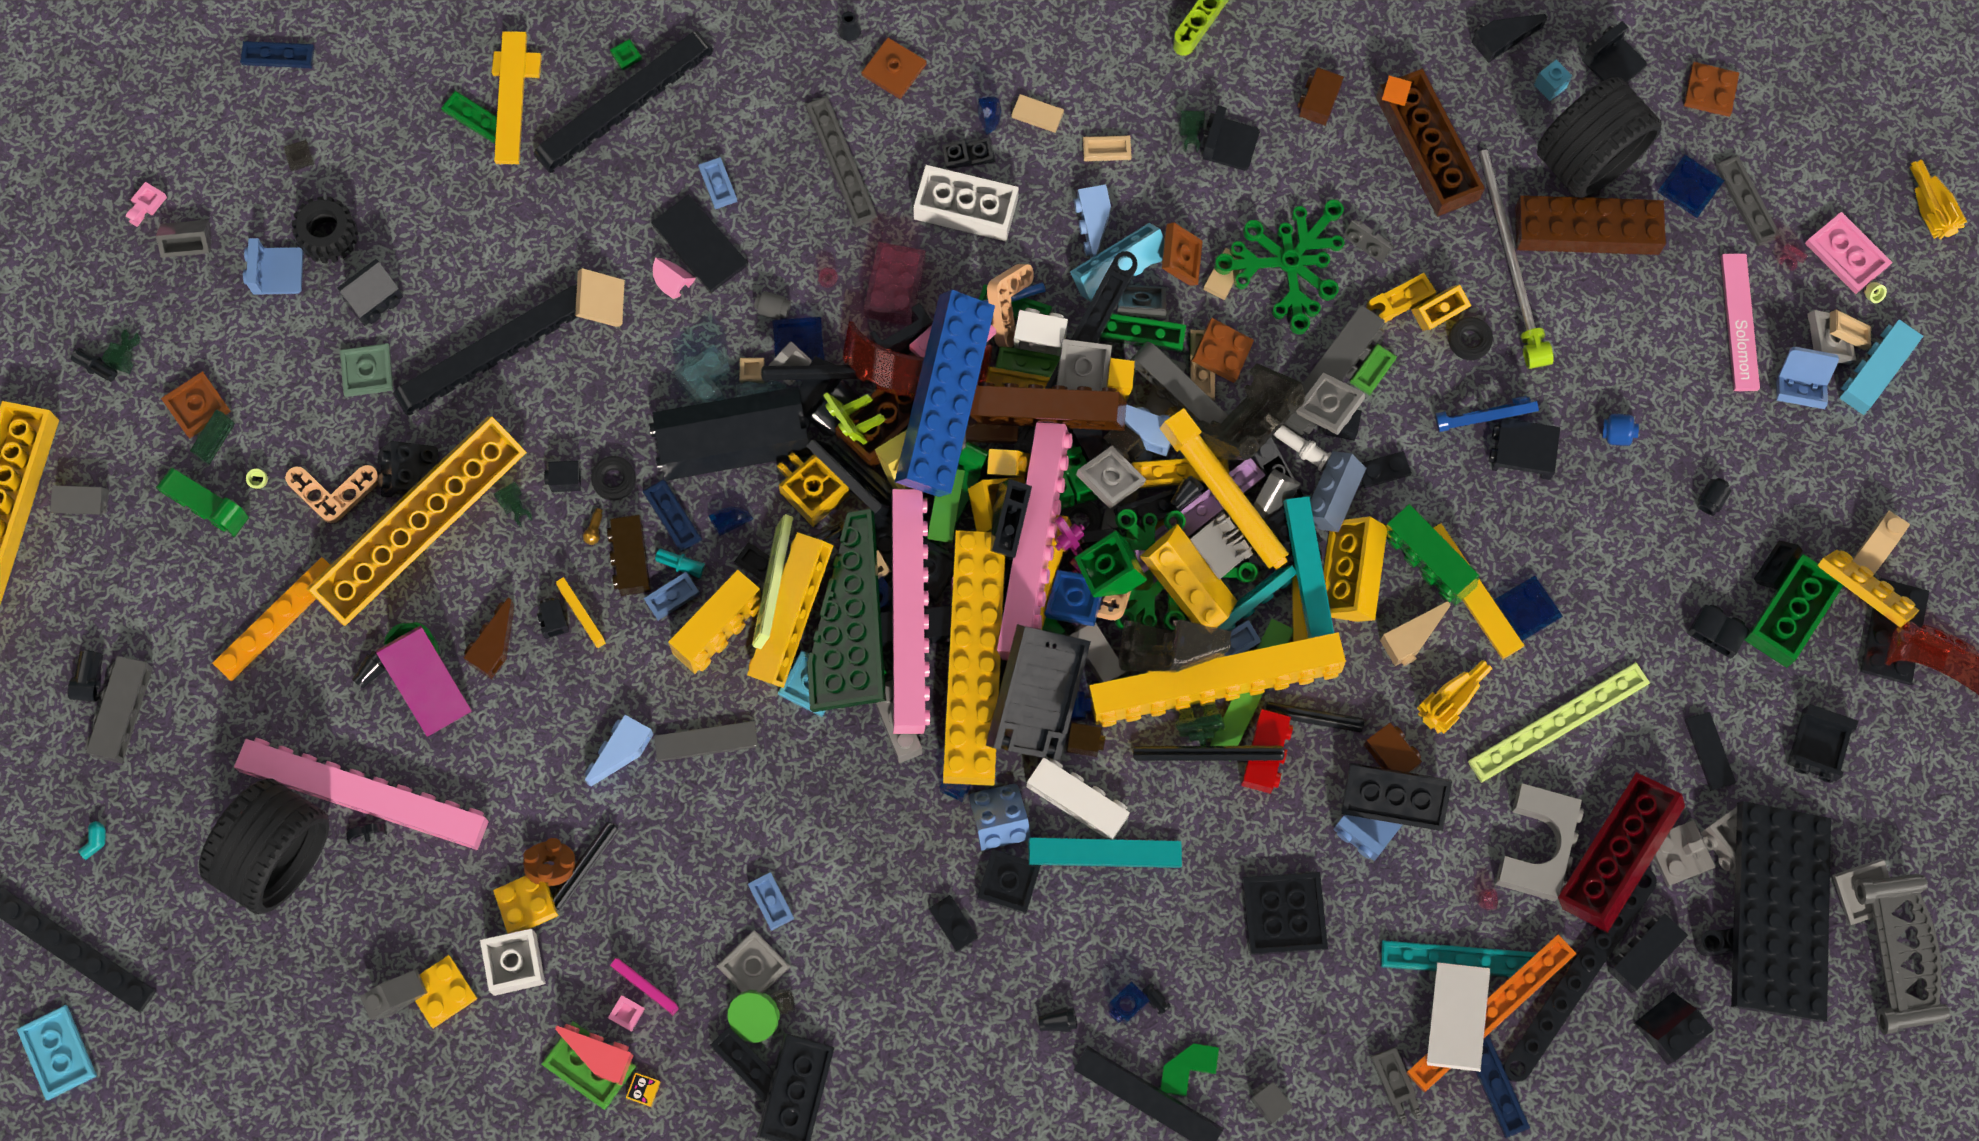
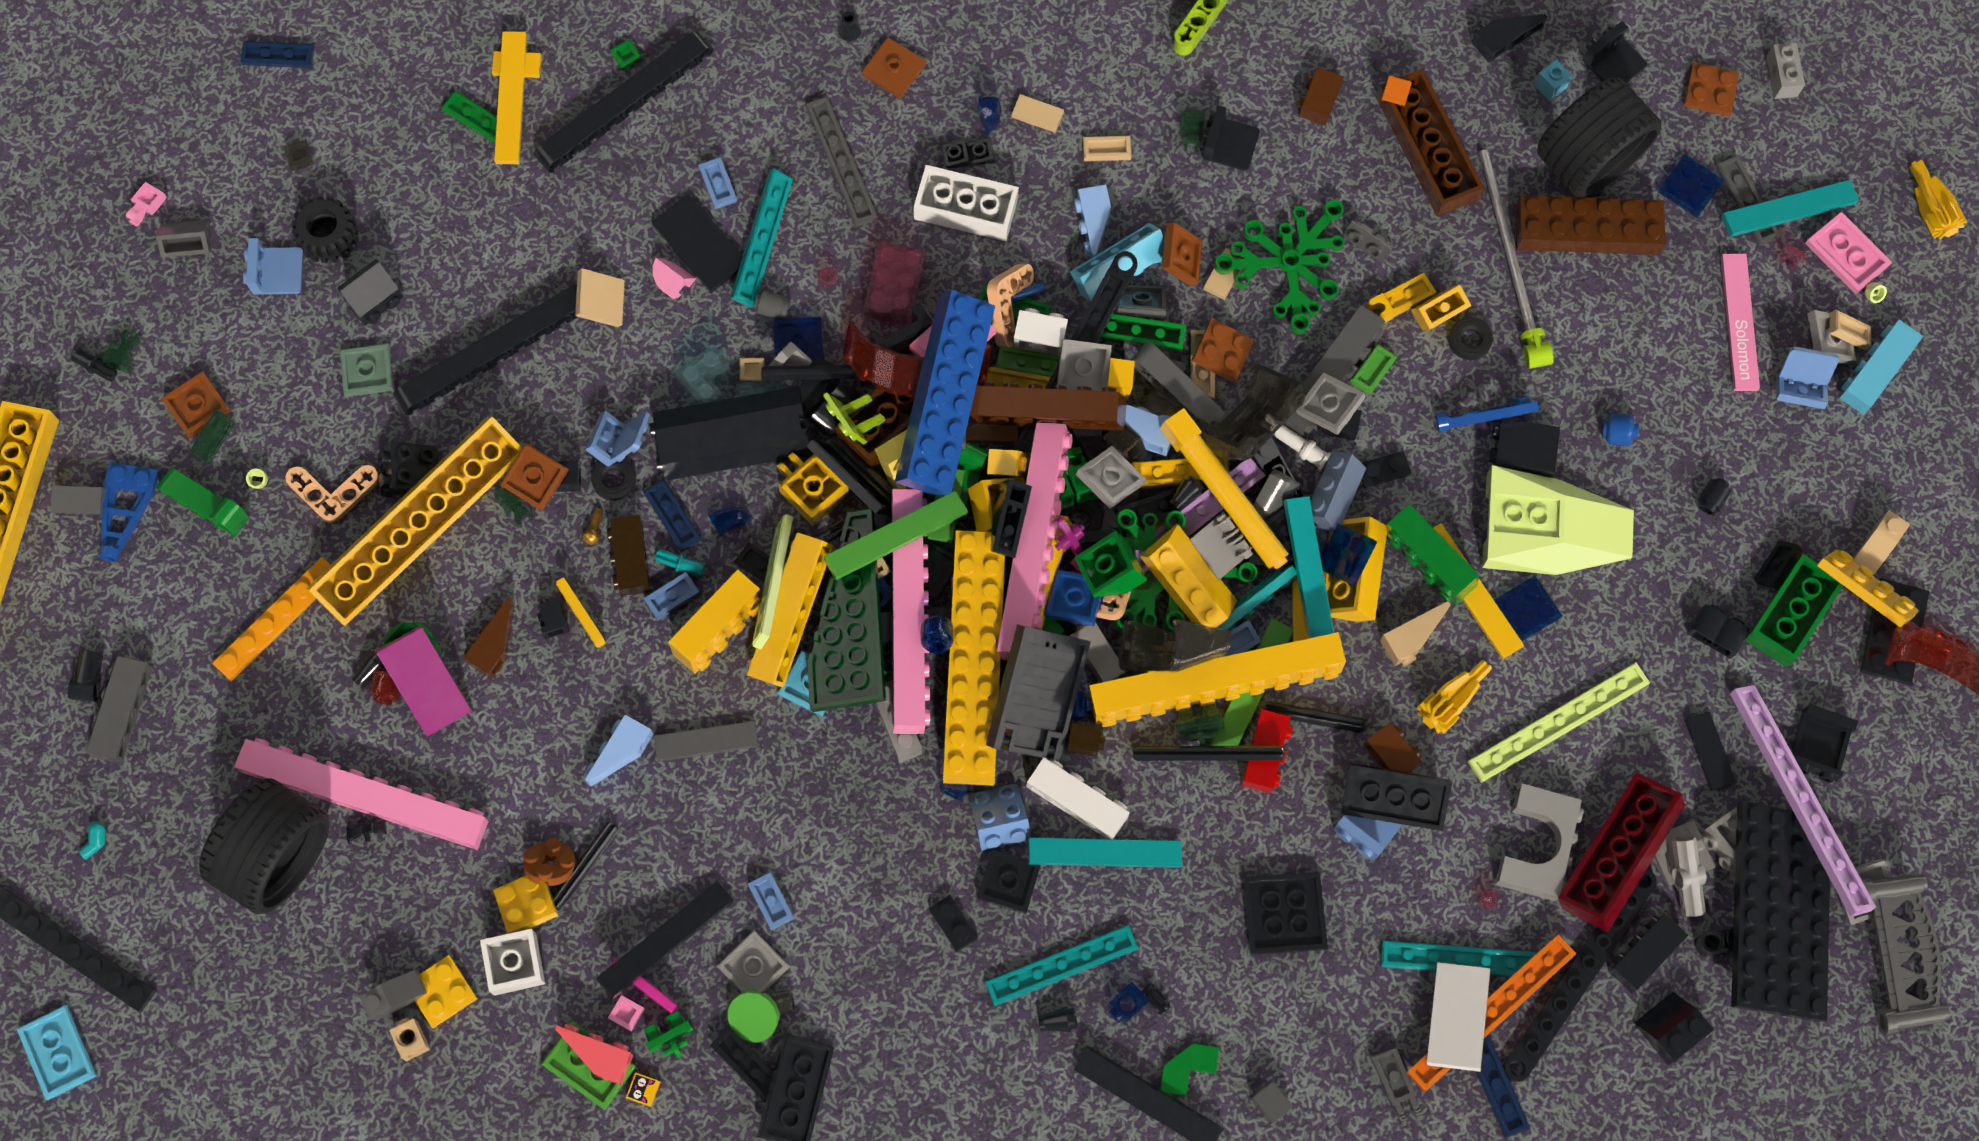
(131, 479): none -> blue plate
(384, 689): none -> clear red head
(419, 1044): none -> tan brick
(534, 477): none -> dark orange plate
(614, 440): none -> medium blue bracket
(657, 1040): none -> green hips
(664, 940): none -> black tile
(761, 238): none -> teal tile
(895, 535): none -> bright green tile
(936, 634): none -> clear blue head
(1061, 965): none -> teal tile
(1347, 554): none -> plate
(1551, 525): none -> yellowish green wedge
(1688, 876): none -> light grey piece
(1785, 70): none -> light grey brick
(1789, 208): none -> teal tile
(1803, 801): none -> lavender plate

